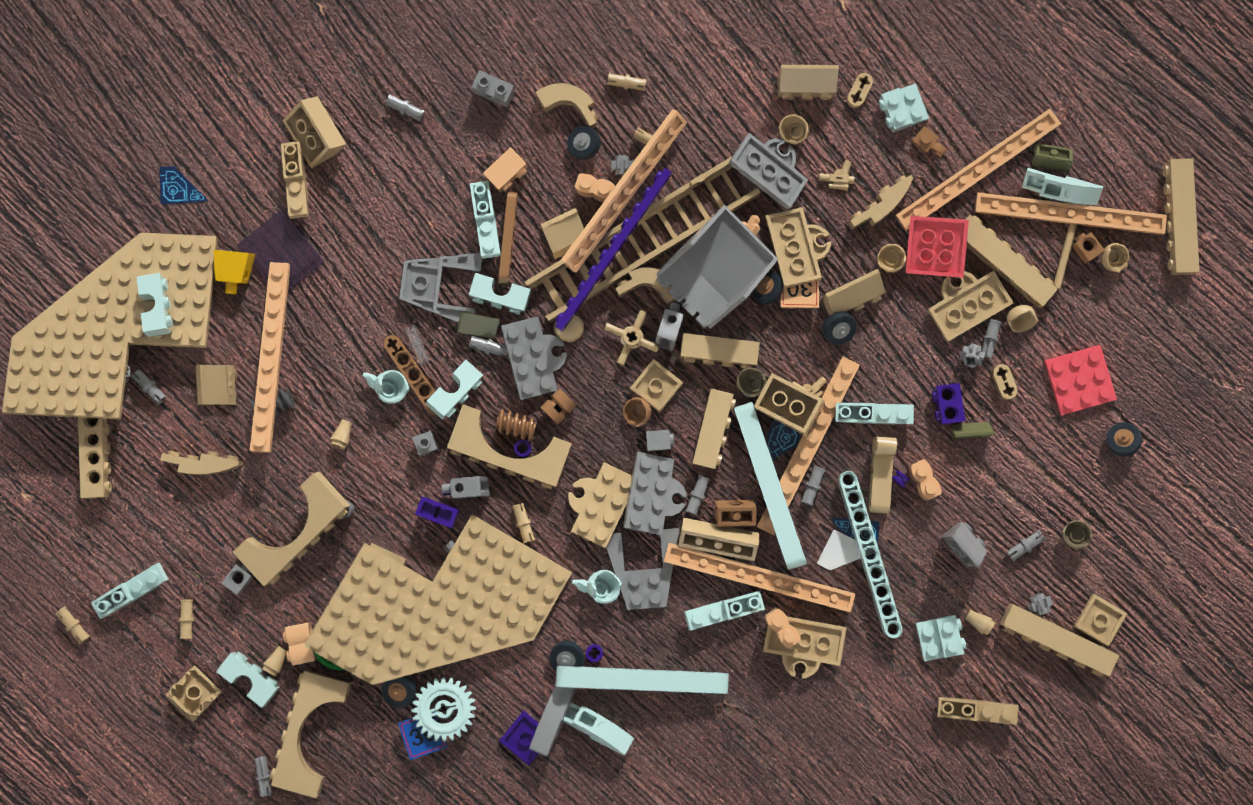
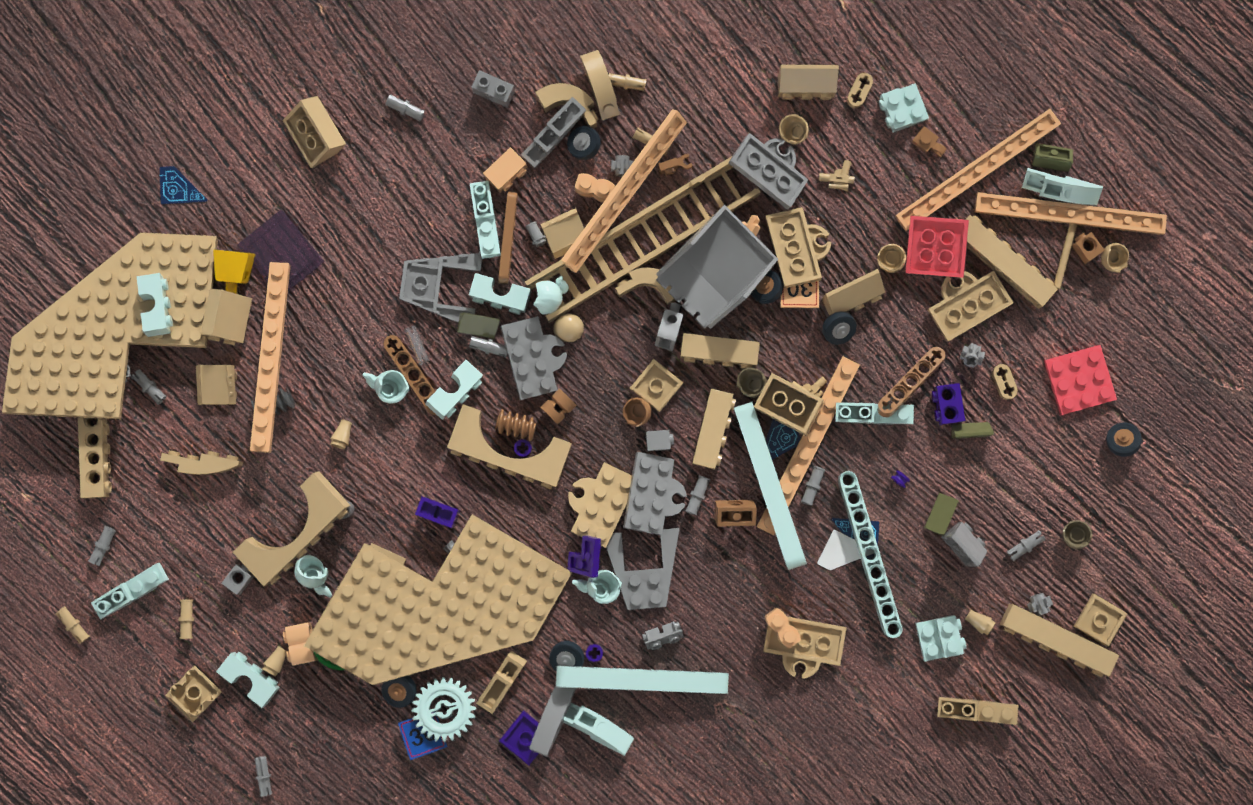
(102, 545): none -> light grey pin
(226, 316): none -> tan brick
(292, 770): tan arch -> none
(295, 180): tan slope -> none
(311, 574): none -> light aqua hair
(425, 443): light grey brick -> none
(472, 487): light grey torso -> none
(501, 682): none -> tan slope
(523, 523): tan pin -> none
(536, 235): none -> light grey pin
(550, 295): none -> light aqua hair
(554, 132): none -> light grey slope
(587, 561): none -> dark purple plate
(600, 84): none -> tan arch
(617, 242): dark purple plate -> none
(638, 335): tan bar -> none
(654, 639): none -> light grey hinge
(670, 166): none -> medium nougat plate
(719, 539): tan brick -> none
(724, 610): light aqua slope -> none
(759, 577): light nougat plate -> none
(881, 474): tan beam -> none
(887, 199): tan slope -> none
(907, 389): none -> medium nougat beam
(922, 474): light nougat brick -> none
(941, 514): none -> olive slope
(991, 338): light grey axle -> none
(1022, 318): tan hair -> none
(1181, 217): tan brick -> none

